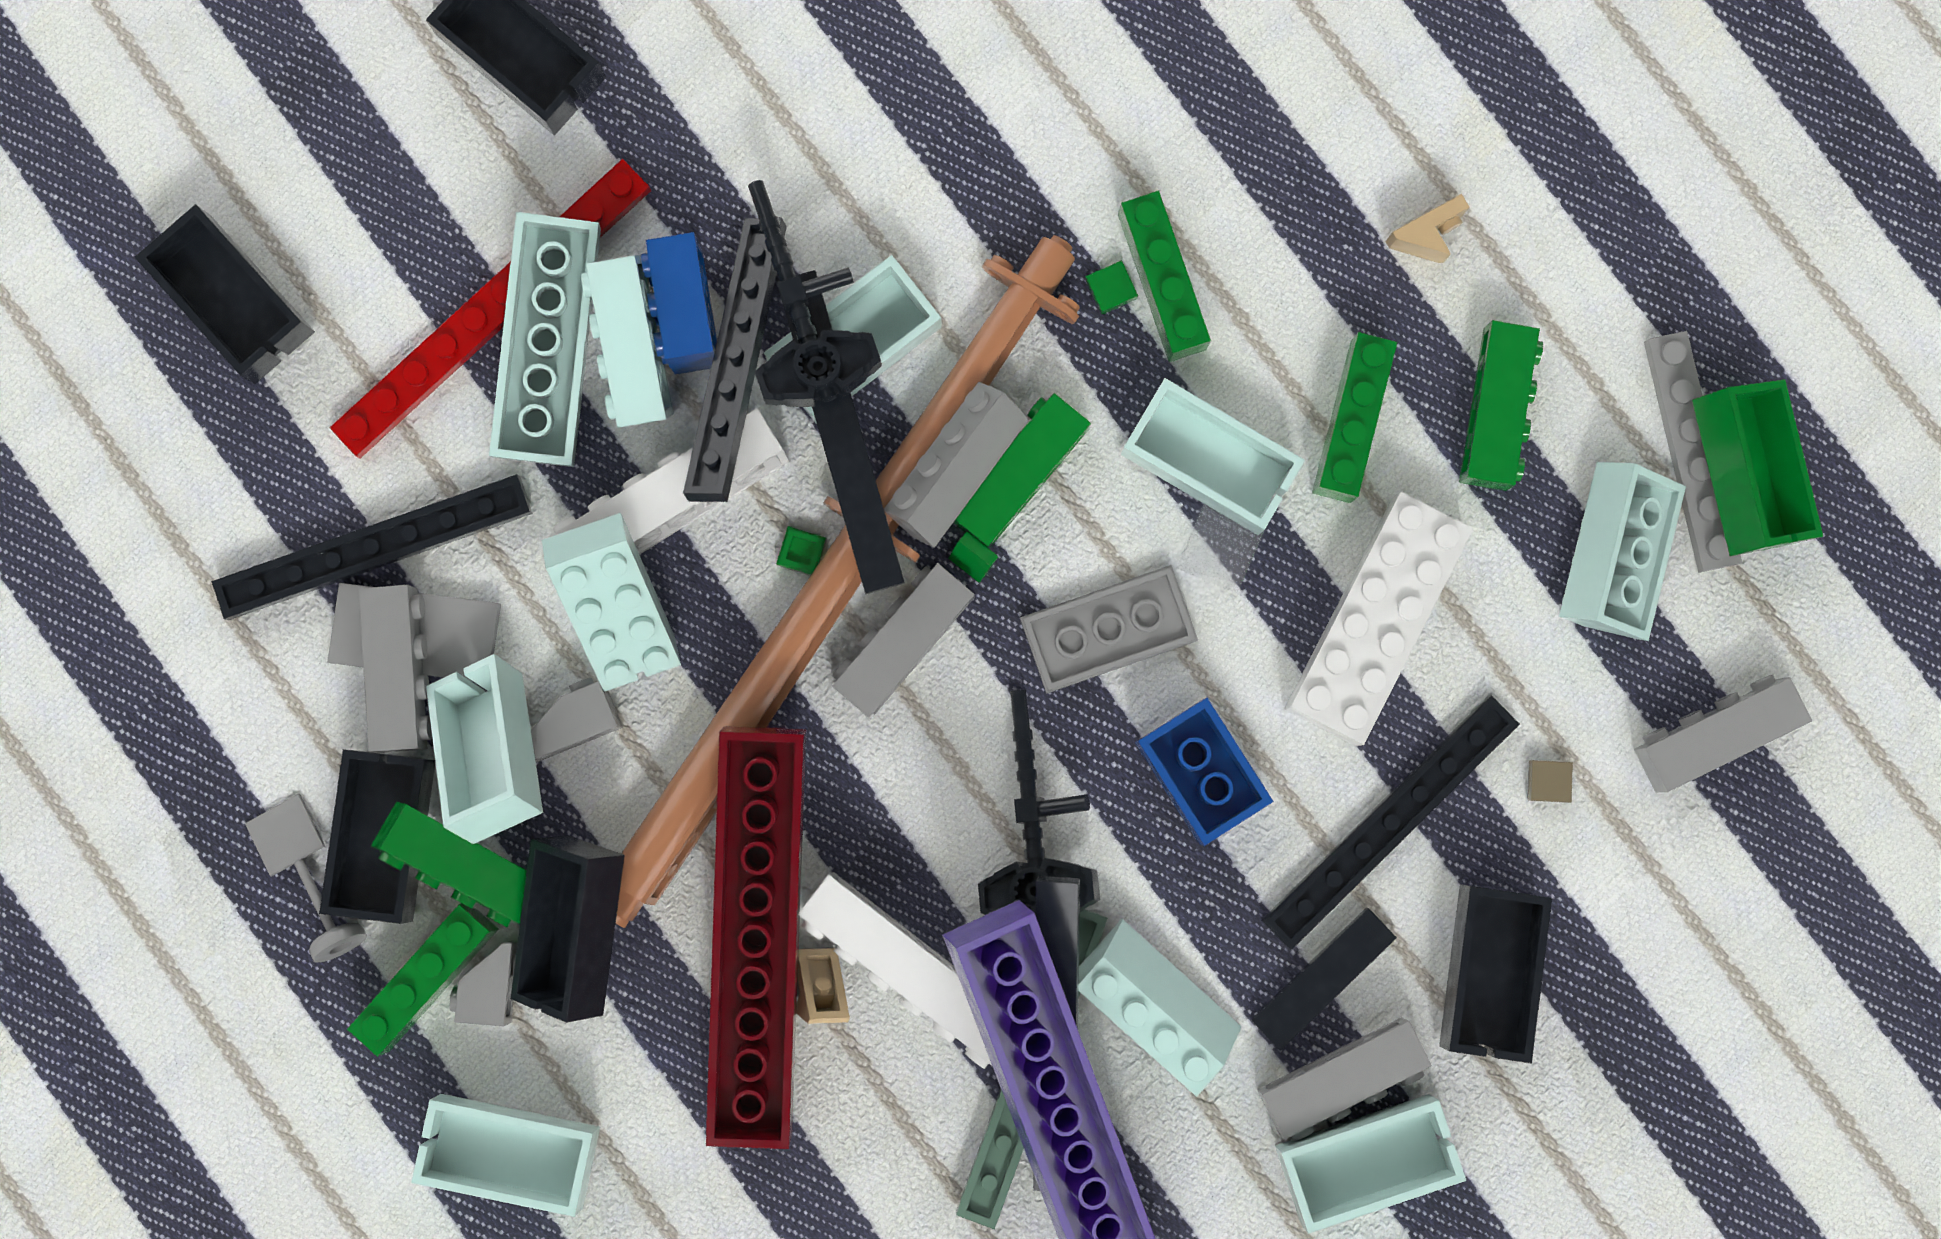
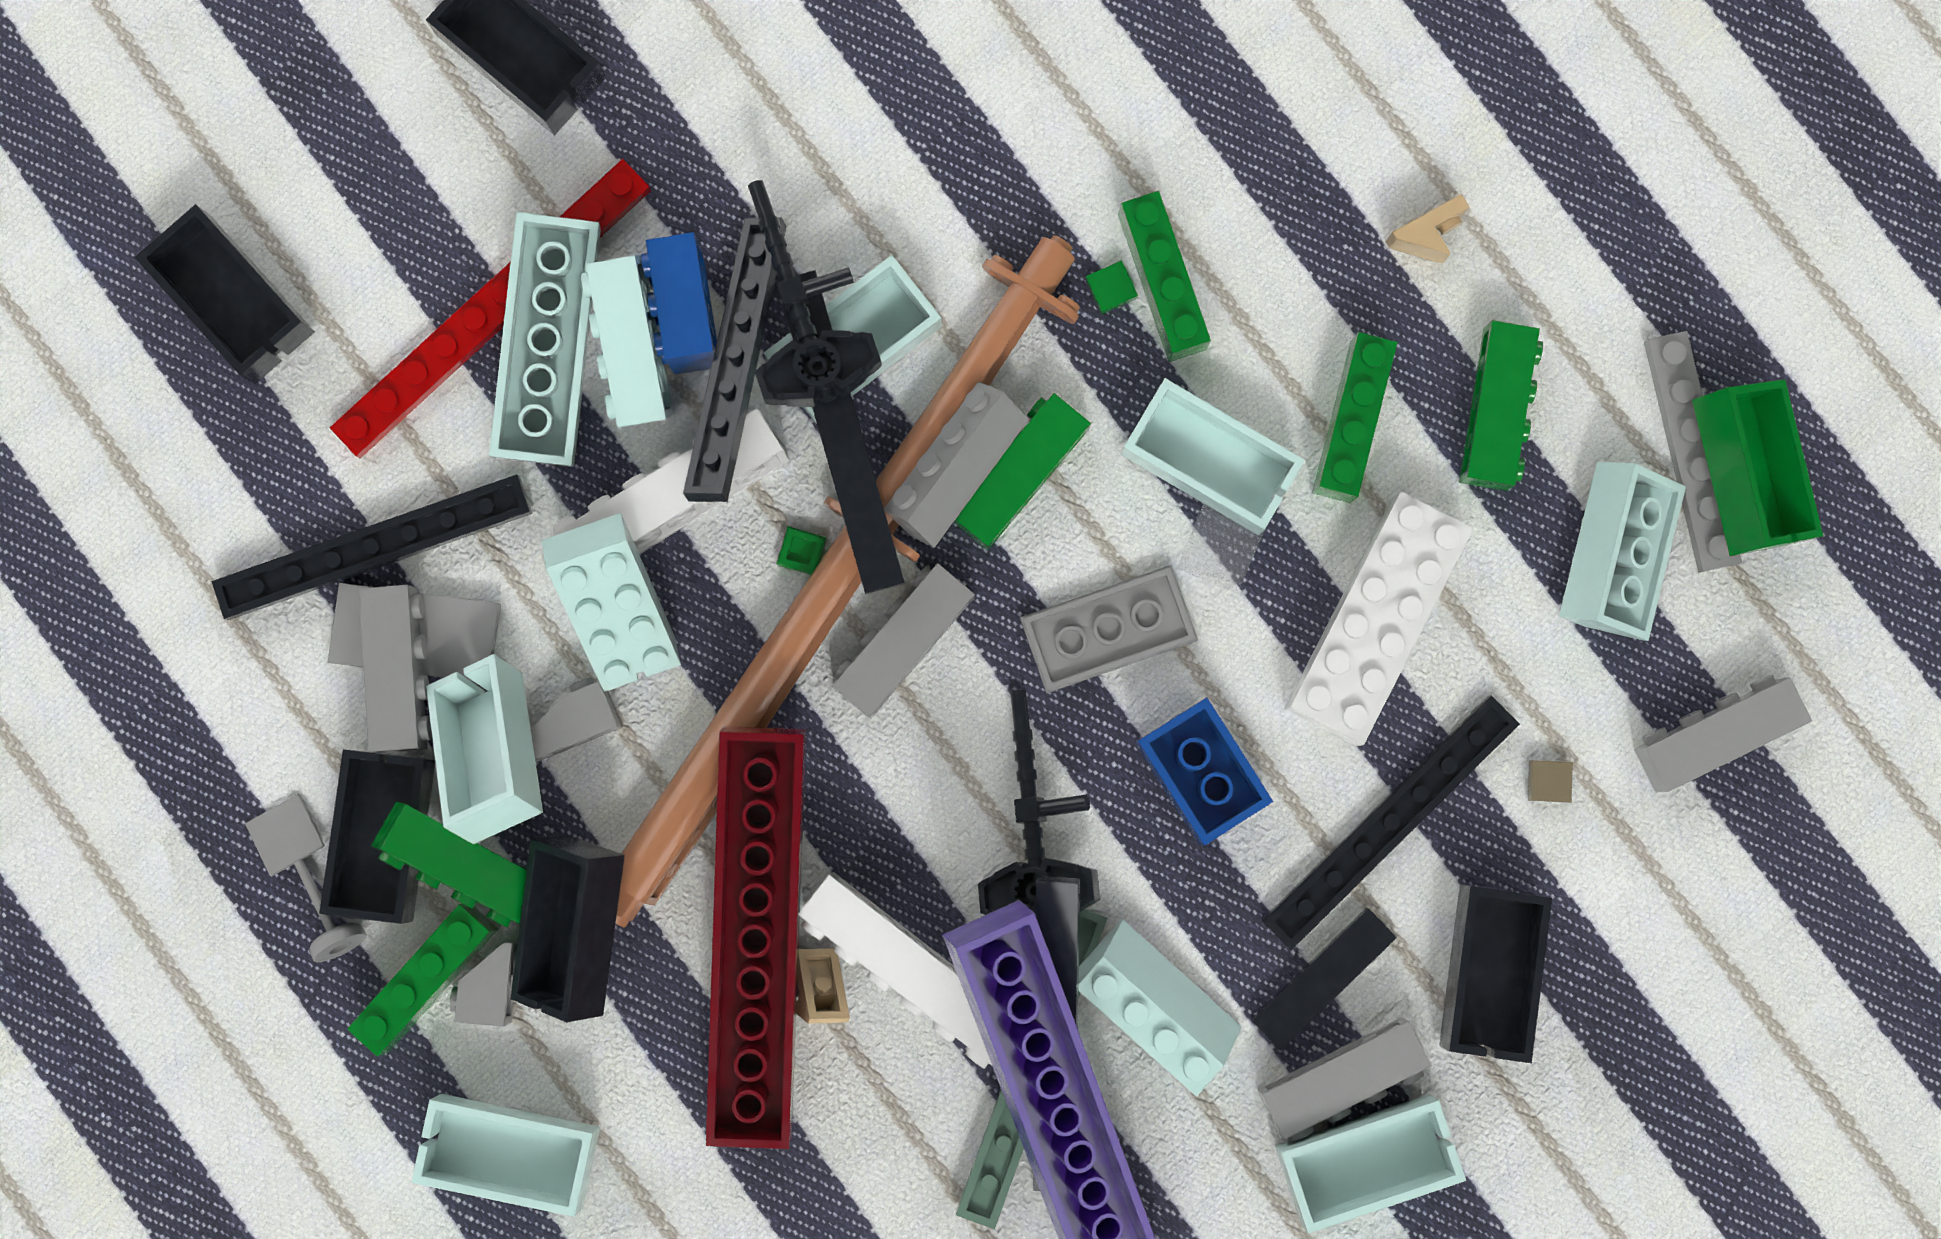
(973, 557): green tile -> none

